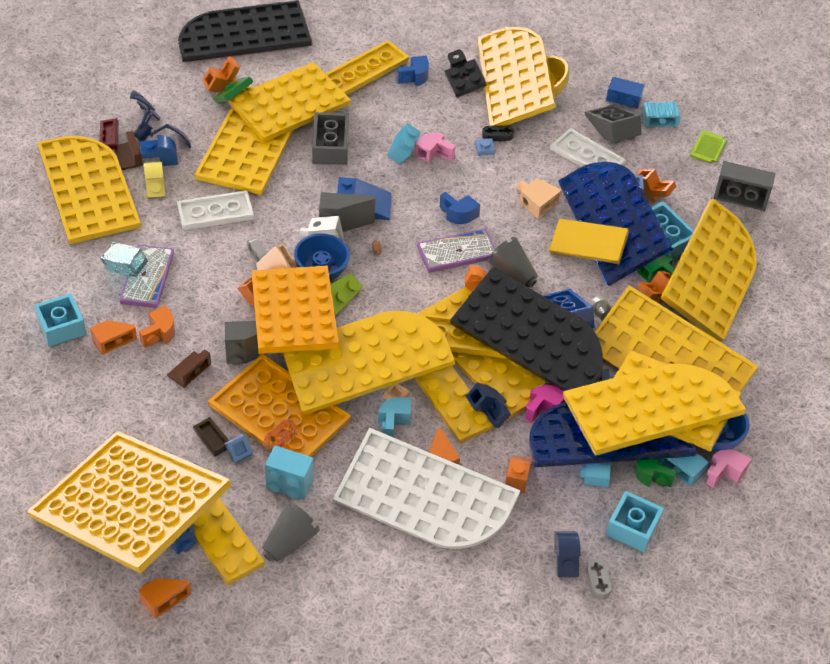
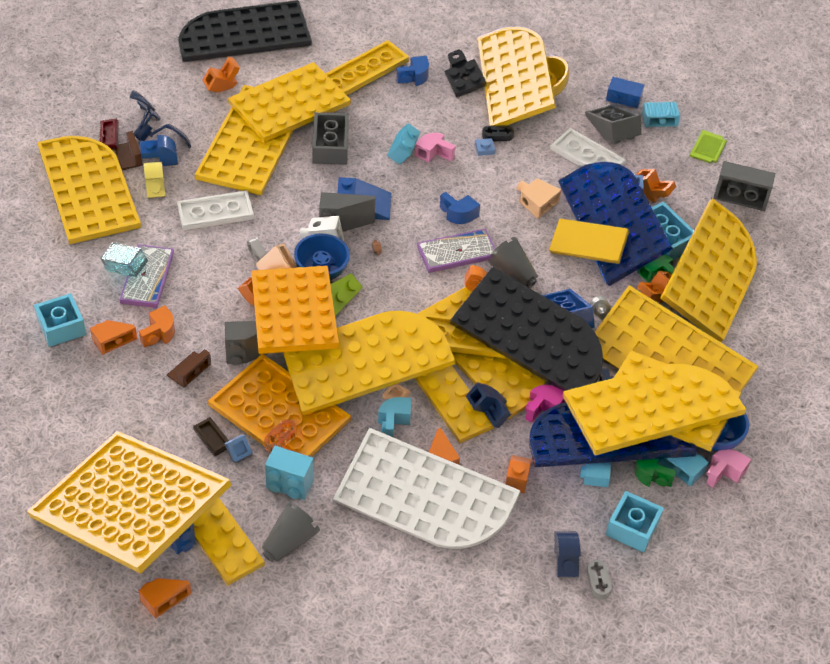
(233, 89): green plate -> none

